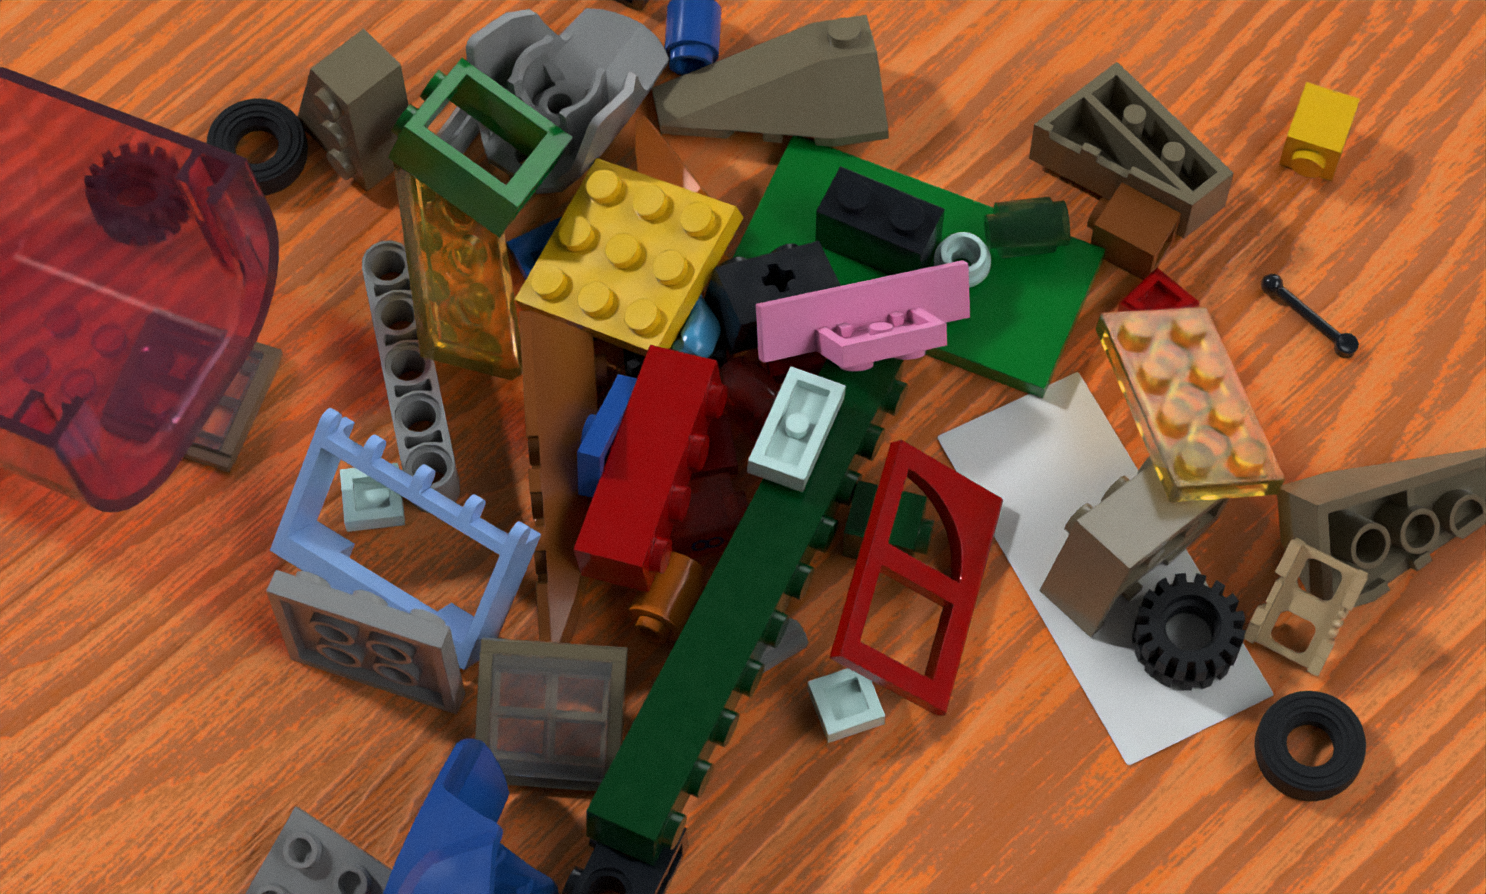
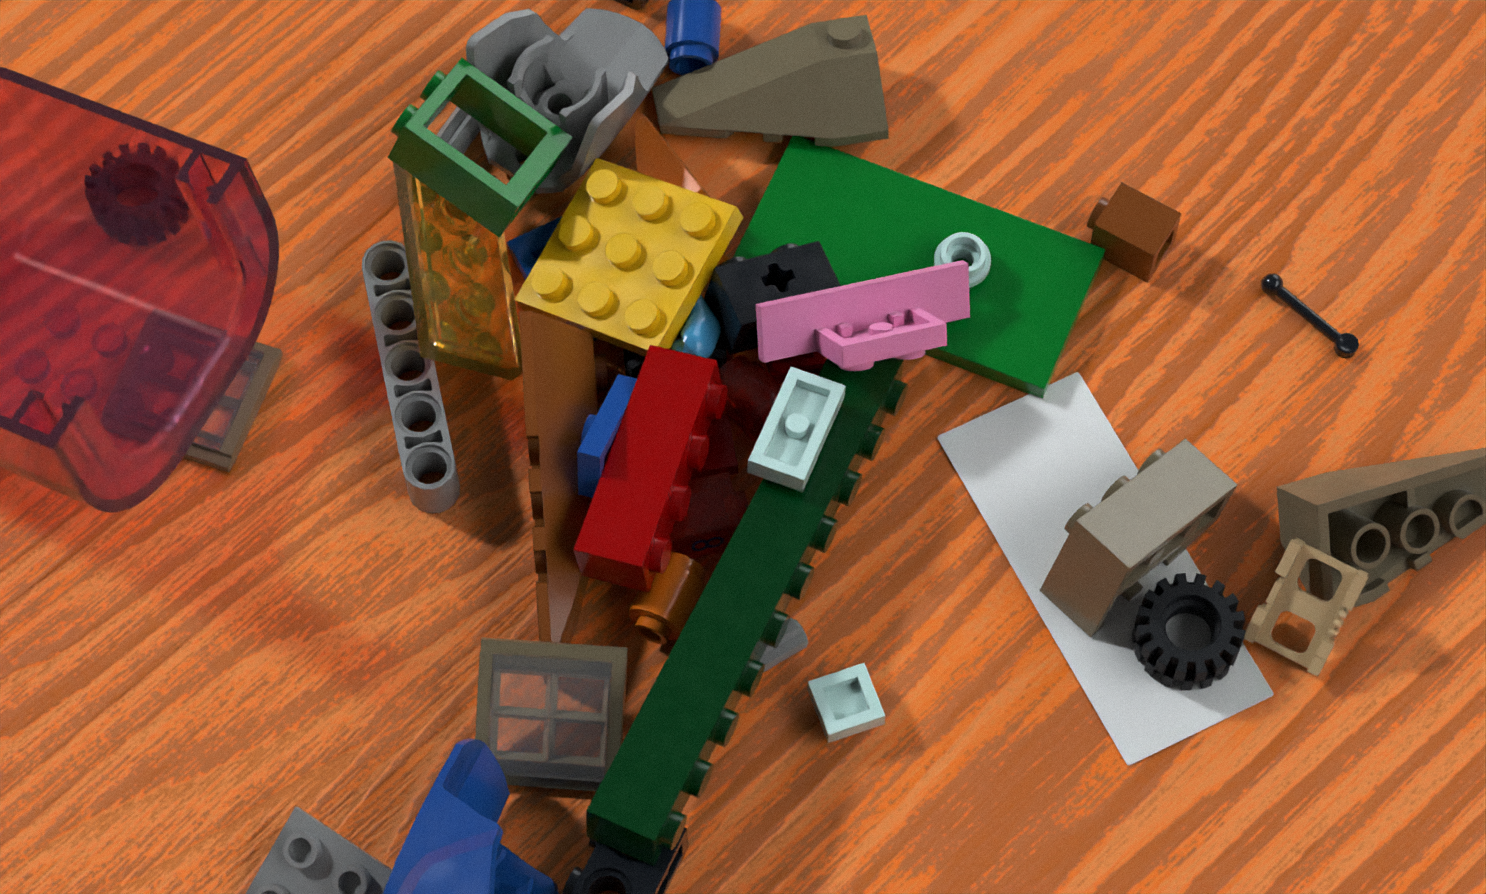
(269, 117): black tyre -> none
(327, 554): light blue hinge -> none
(352, 107): dark tan wedge -> none
(367, 639): light grey plate -> none
(368, 502): light aqua plate -> none
(878, 224): black brick -> none
(910, 528): dark green brick -> none
(970, 522): red window -> none
(1027, 227): clear green brick -> none
(1125, 135): dark tan wedge -> none
(1157, 293): red tile -> none
(1189, 404): clear yellow plate -> none
(1304, 781): black tyre -> none
(1318, 132): yellow brick -> none

